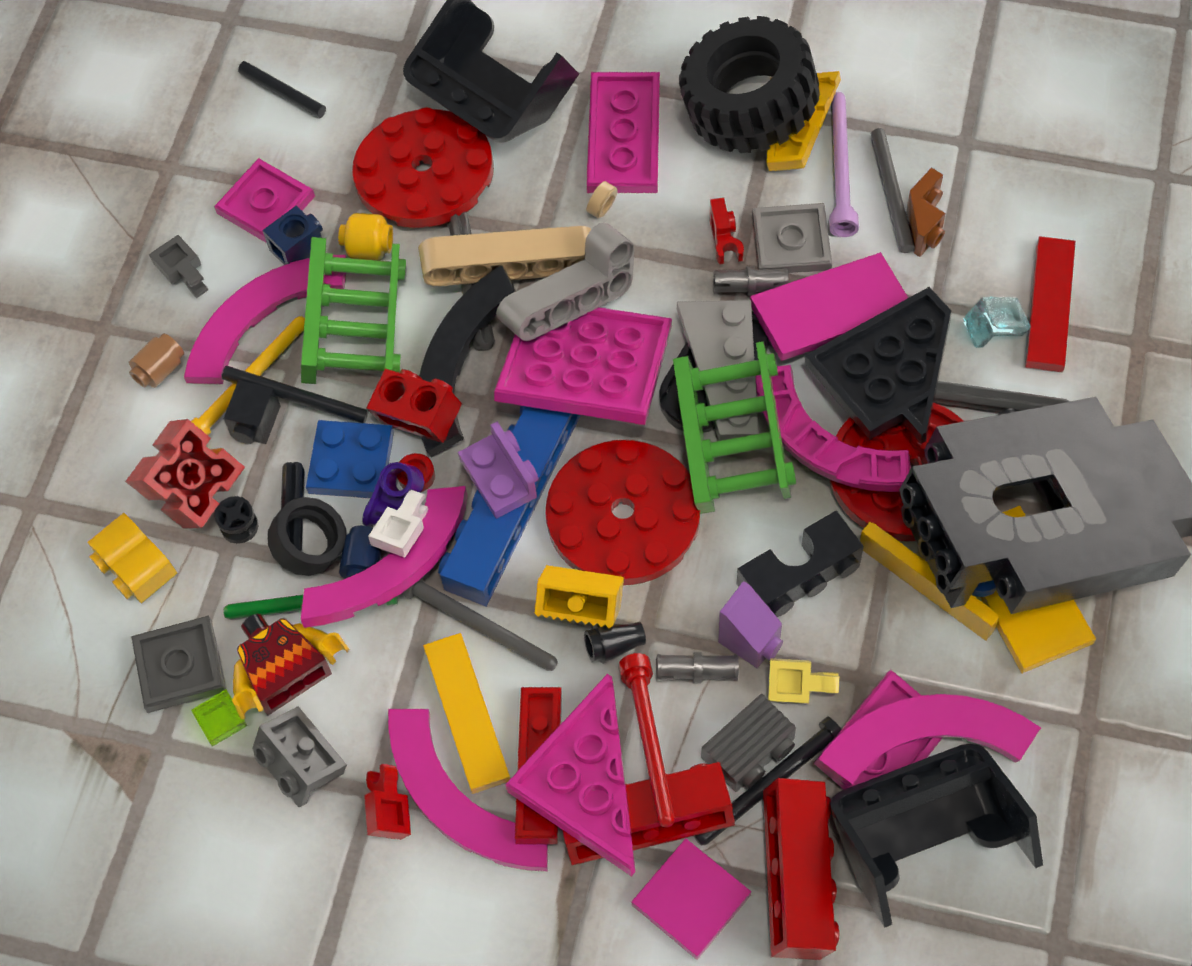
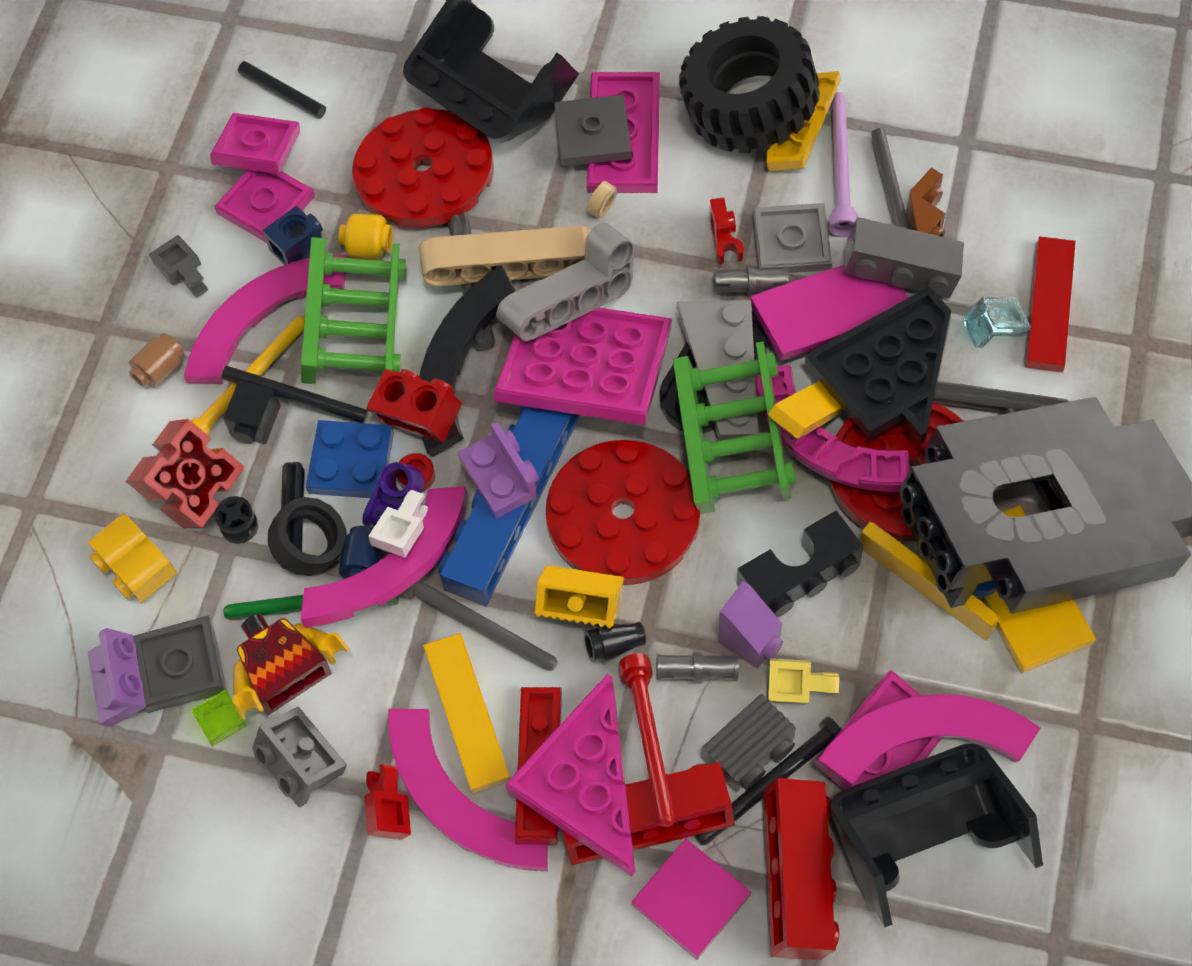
(116, 677): none -> medium lavender bracket
(255, 143): none -> dark pink tile
(592, 130): none -> dark grey plate
(806, 410): none -> yellow tile
(903, 257): none -> dark grey brick

